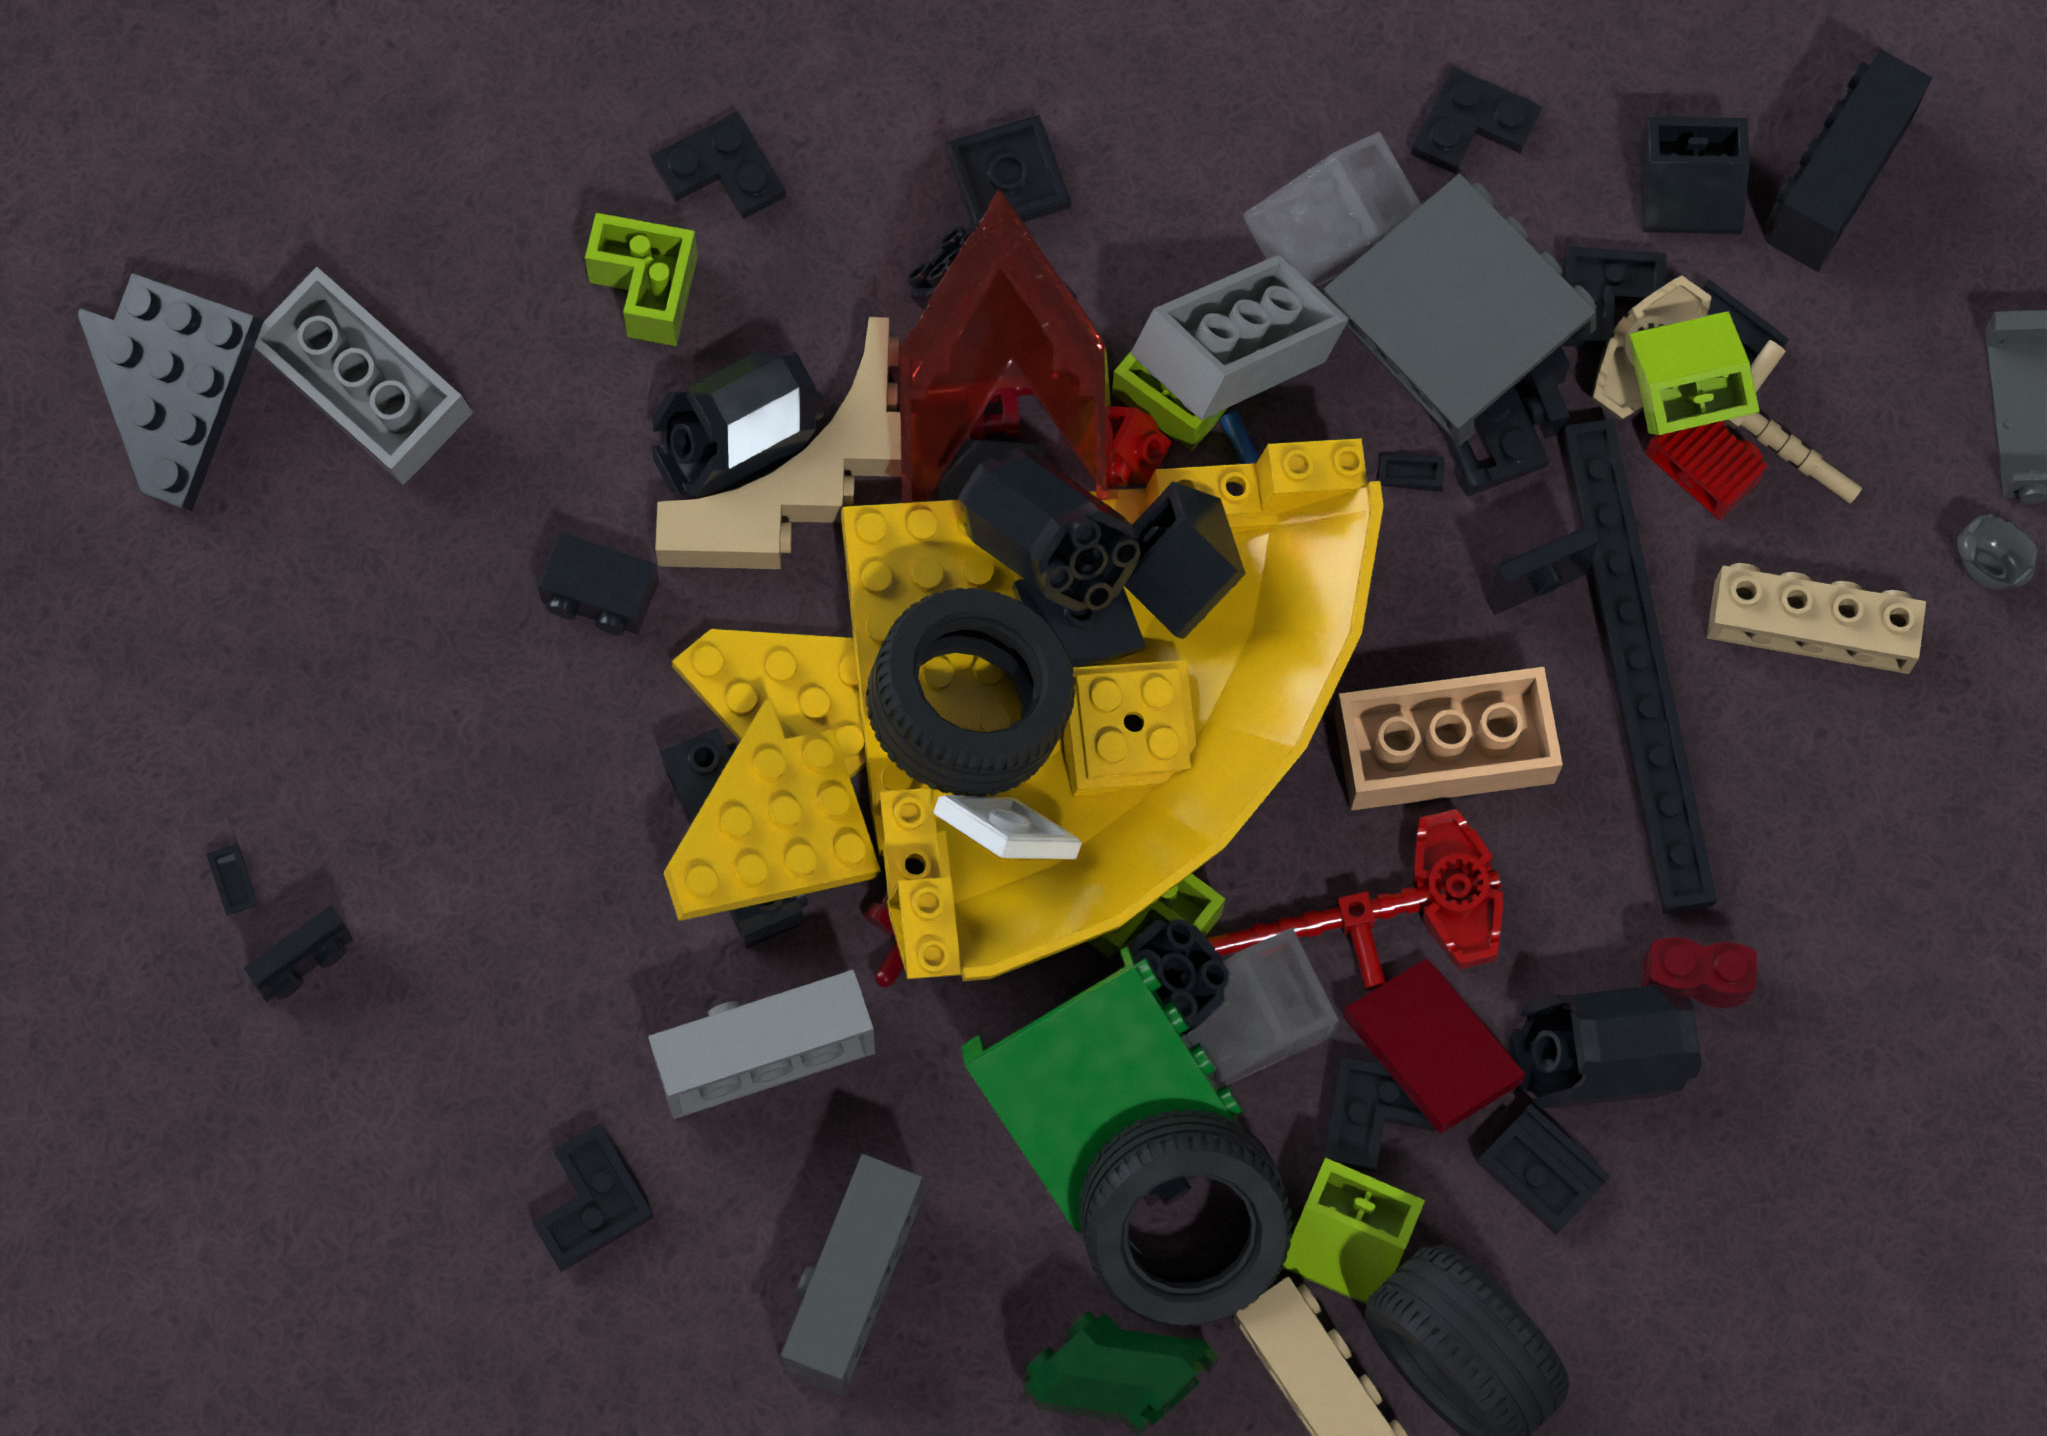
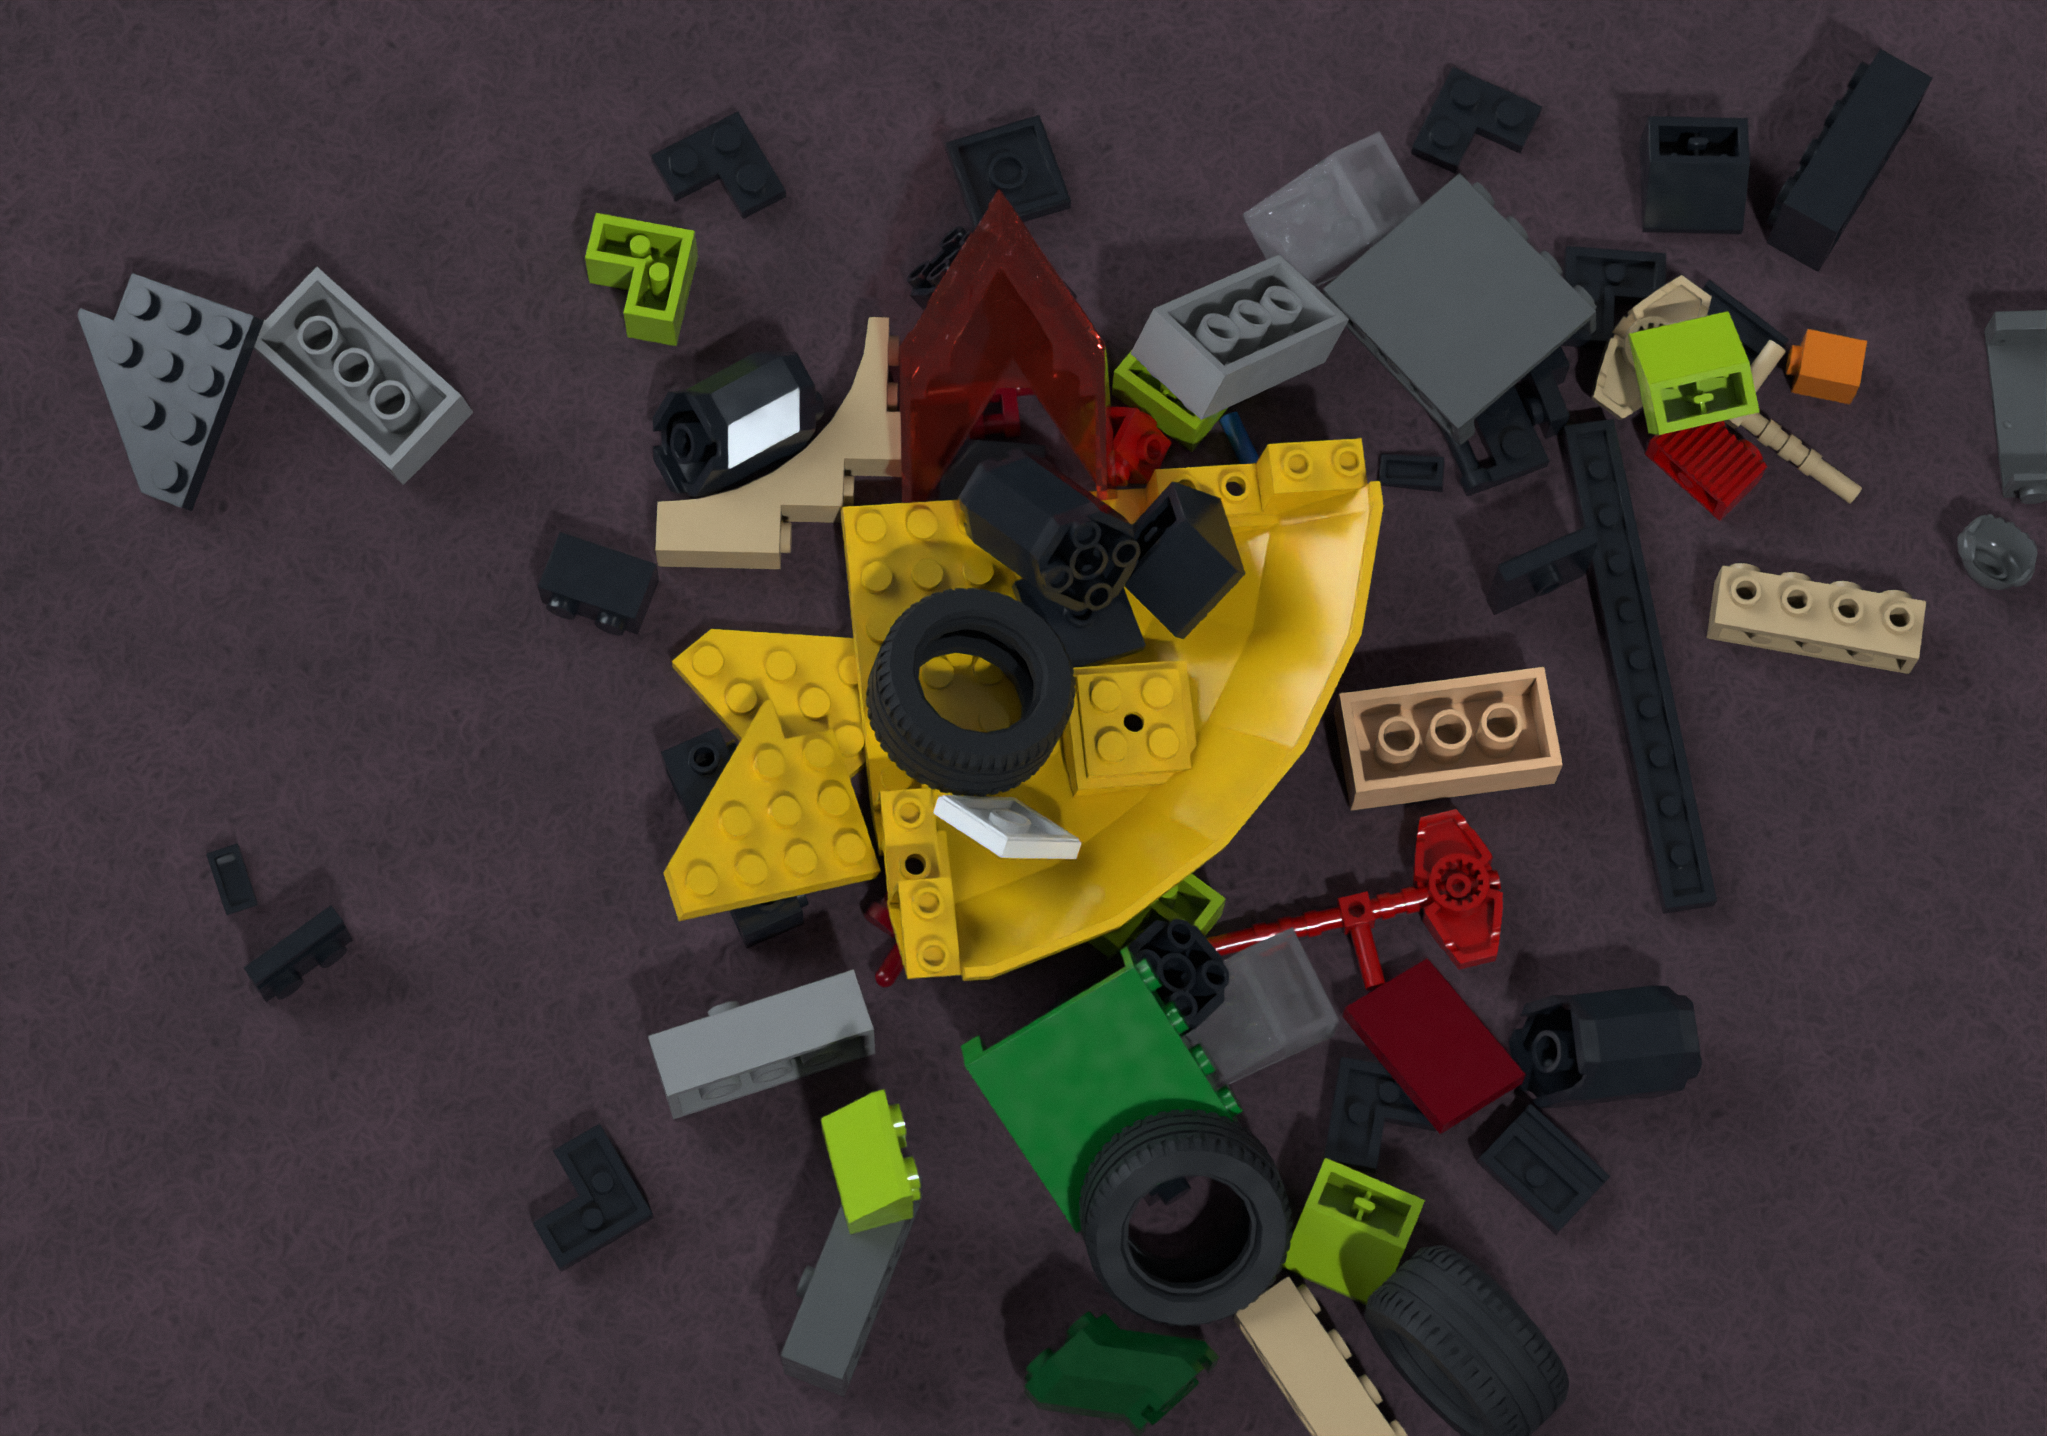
(868, 1164): none -> lime slope
(1713, 975): dark red brick -> none
(1827, 366): none -> orange brick

